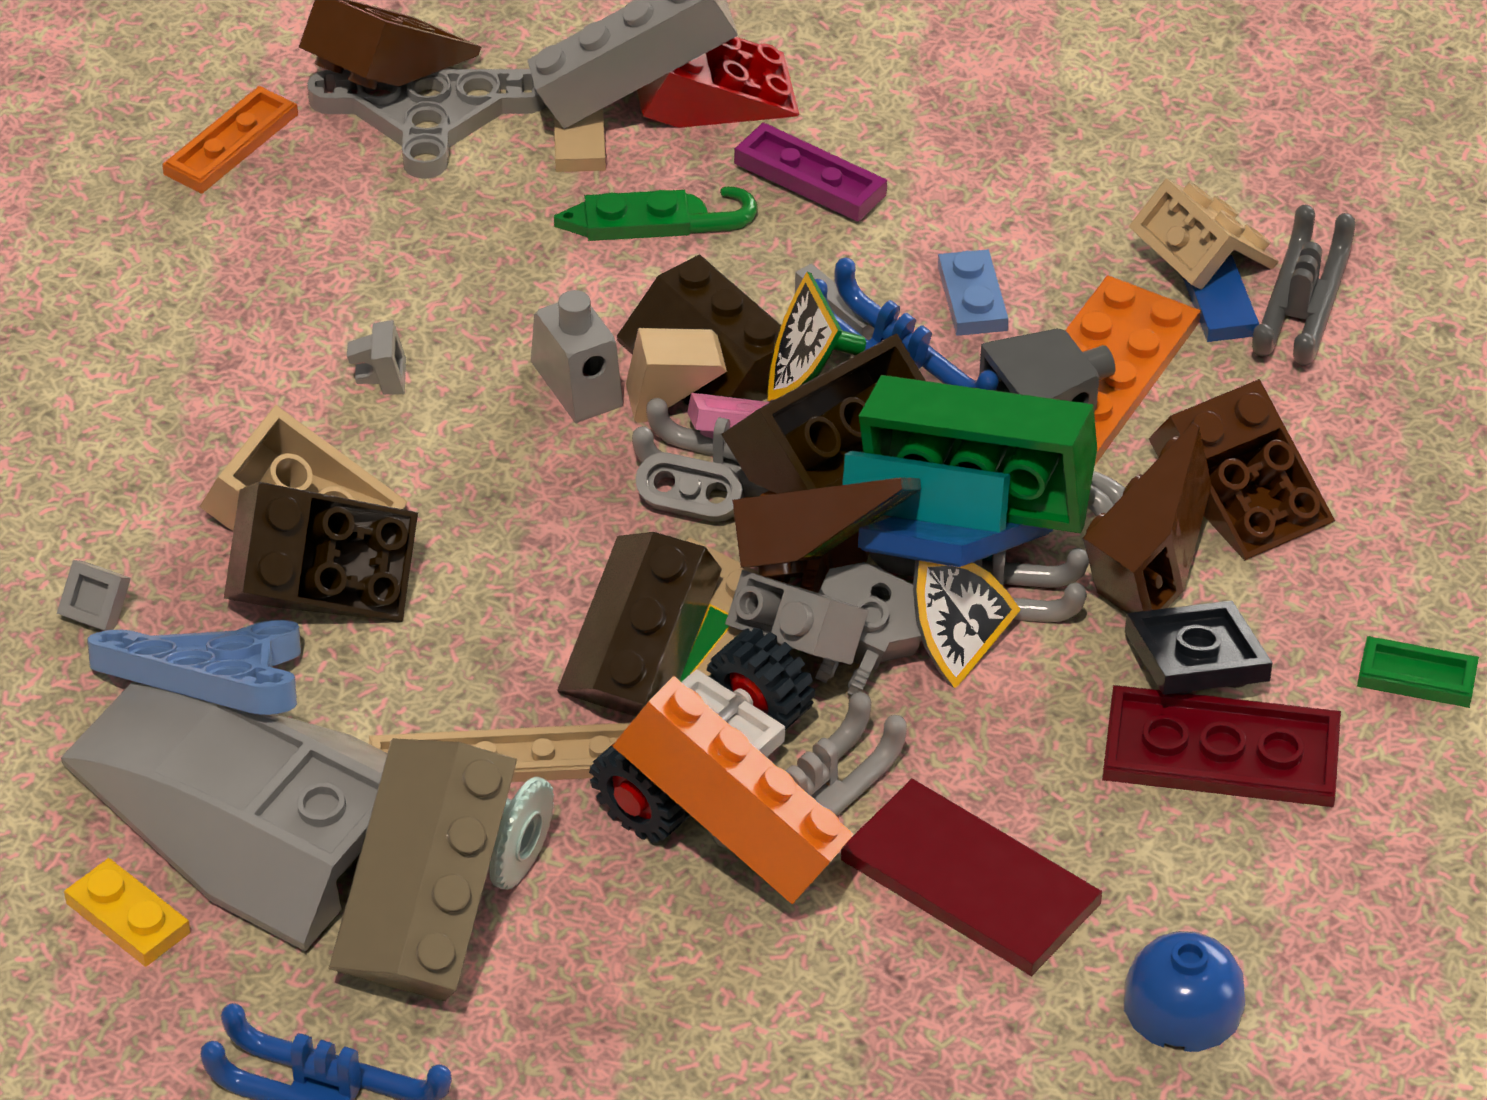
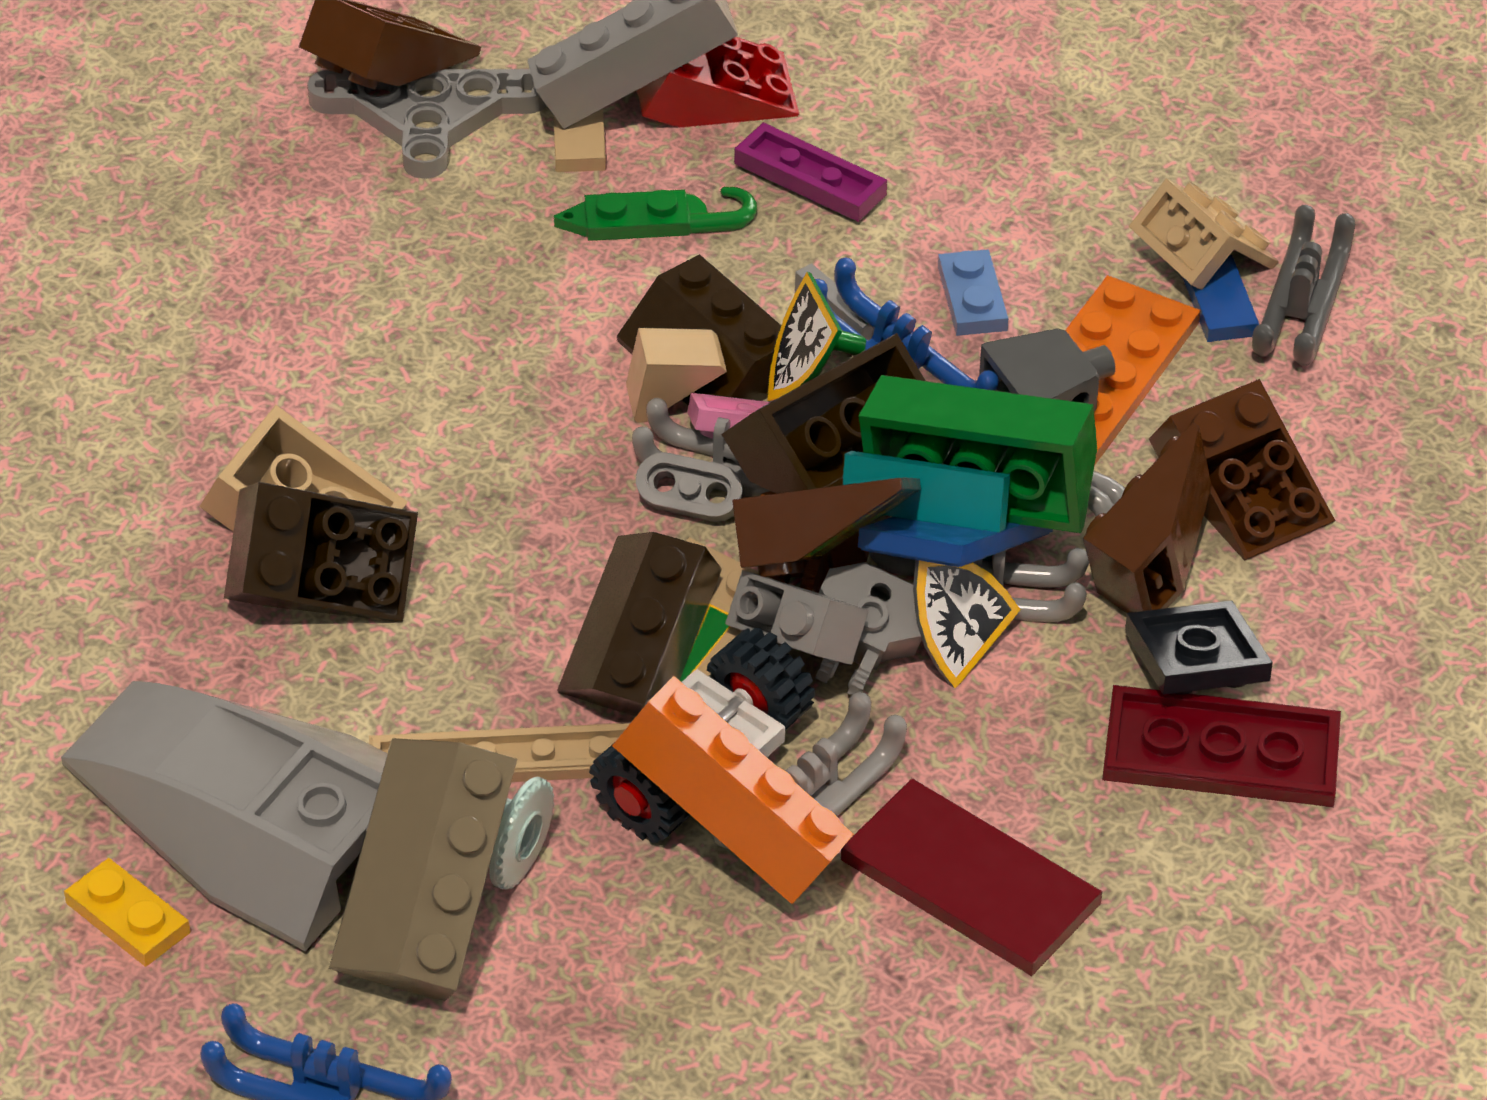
(93, 595): light grey plate -> none
(208, 666): medium blue beam -> none
(230, 139): orange tile -> none
(382, 358): light grey tile -> none
(575, 341): light grey torso -> none
(1185, 991): blue cylinder -> none
(1418, 671): green tile -> none

